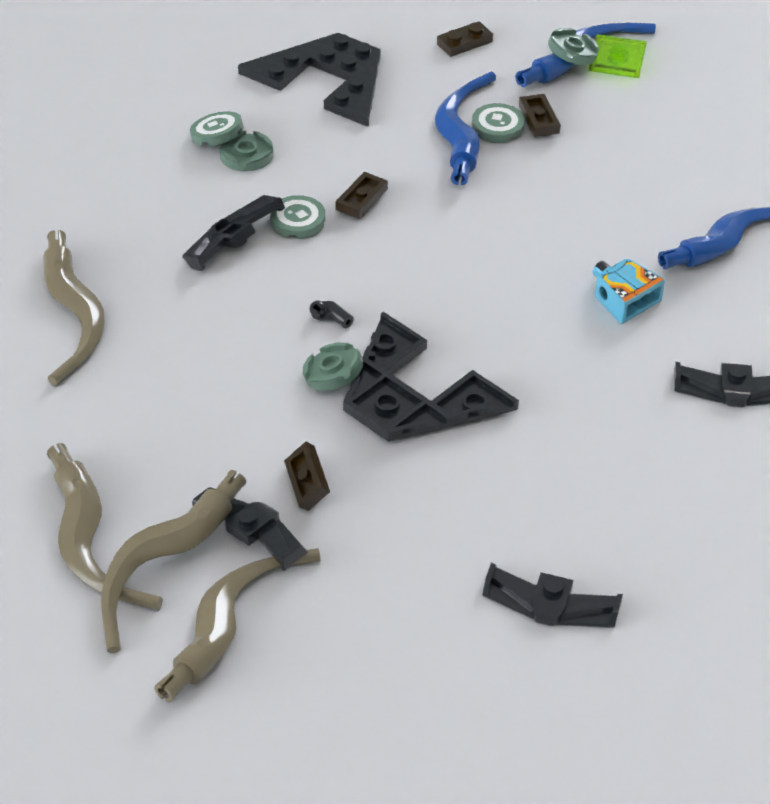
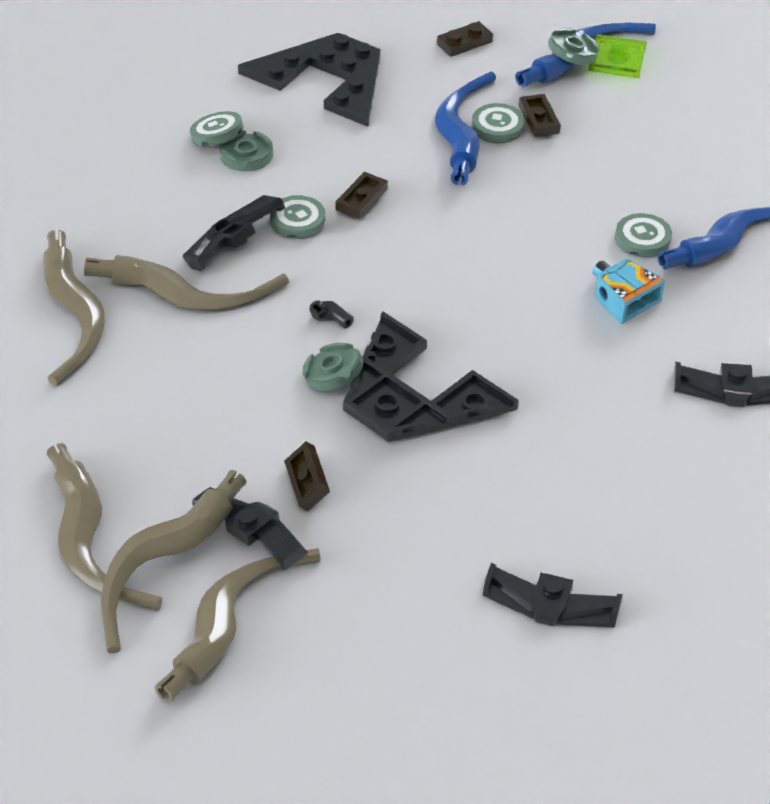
(171, 285): none -> dark tan animal
(643, 234): none -> sand green tile

